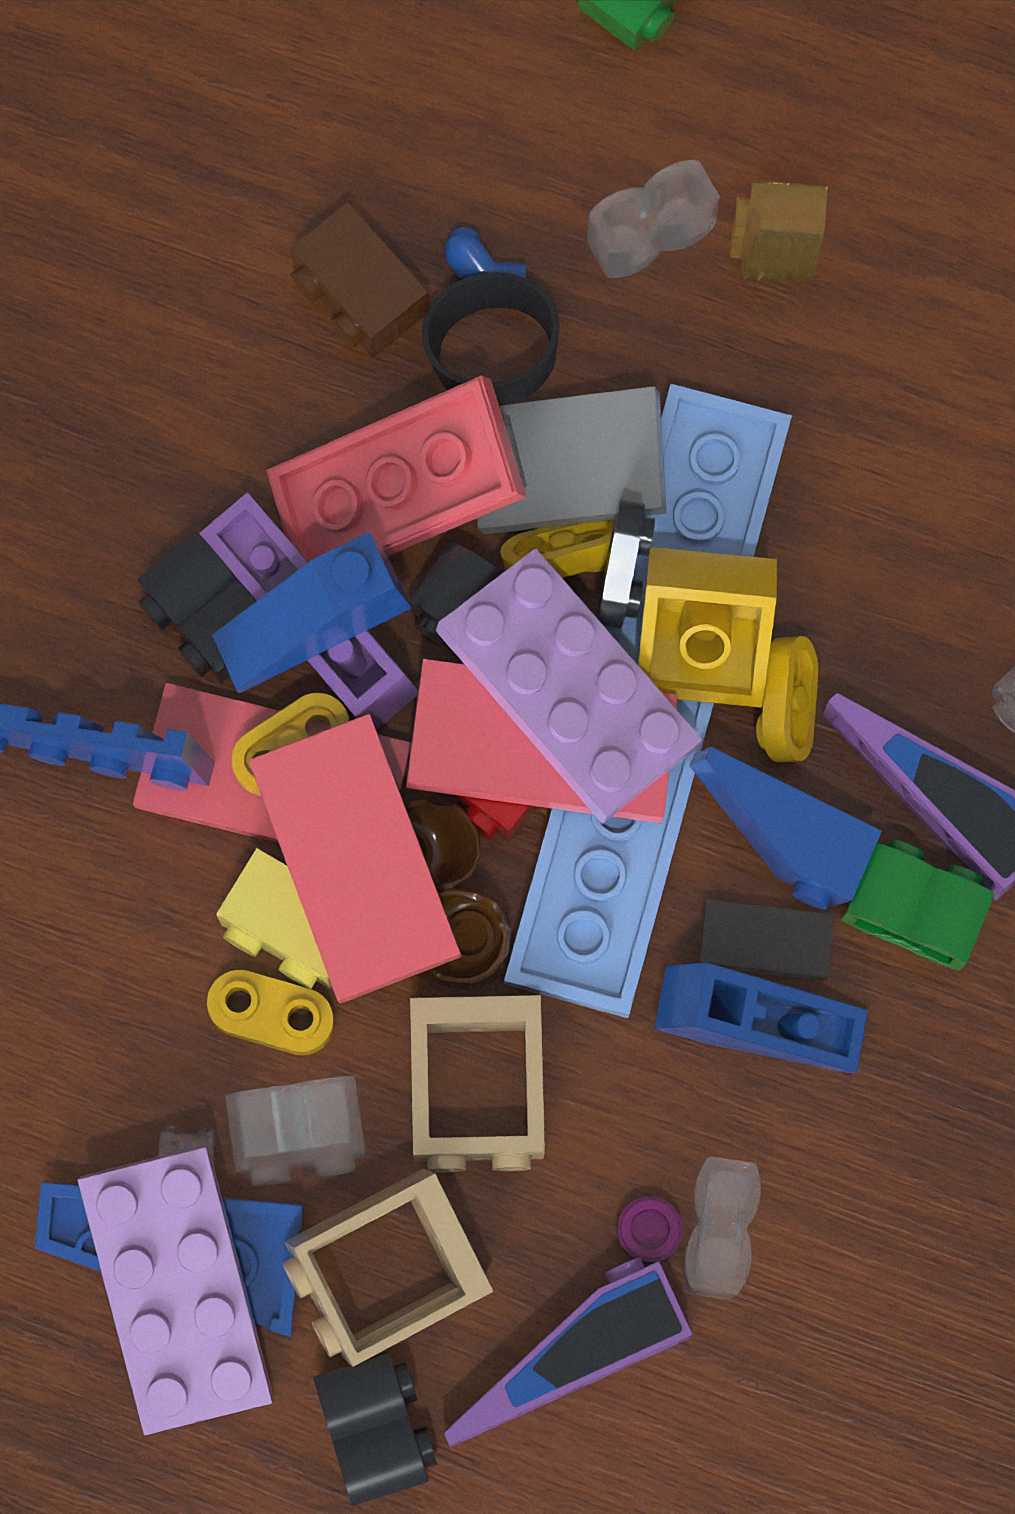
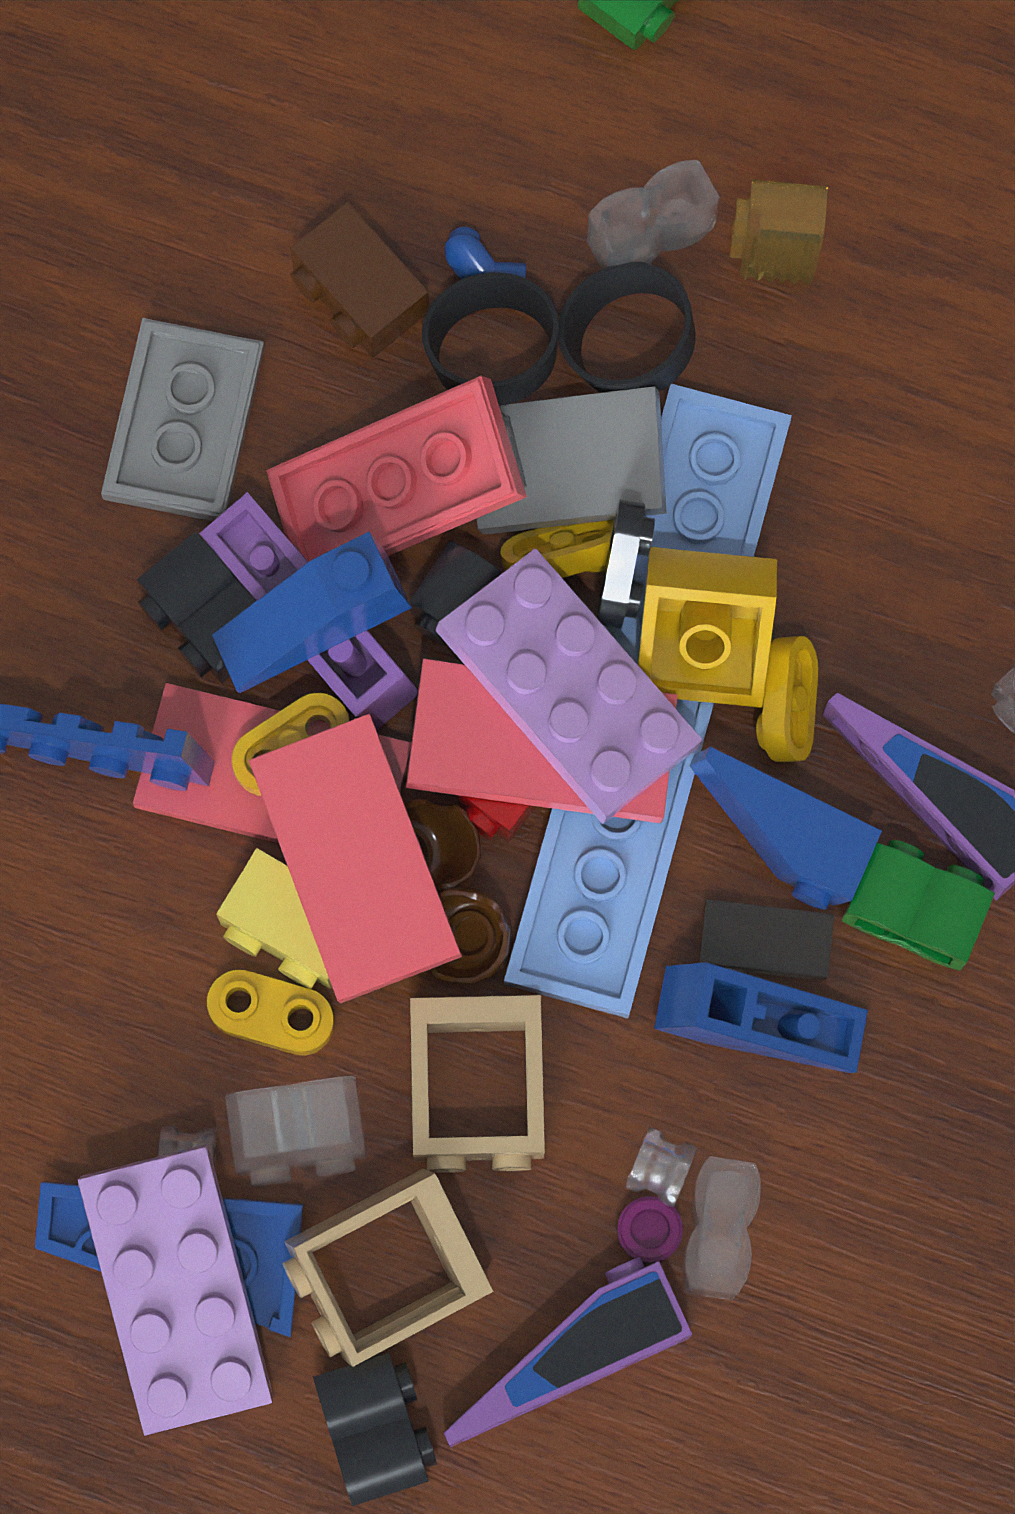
(183, 420): none -> light grey tile
(608, 286): none -> black tyre
(661, 1167): none -> clear wheel

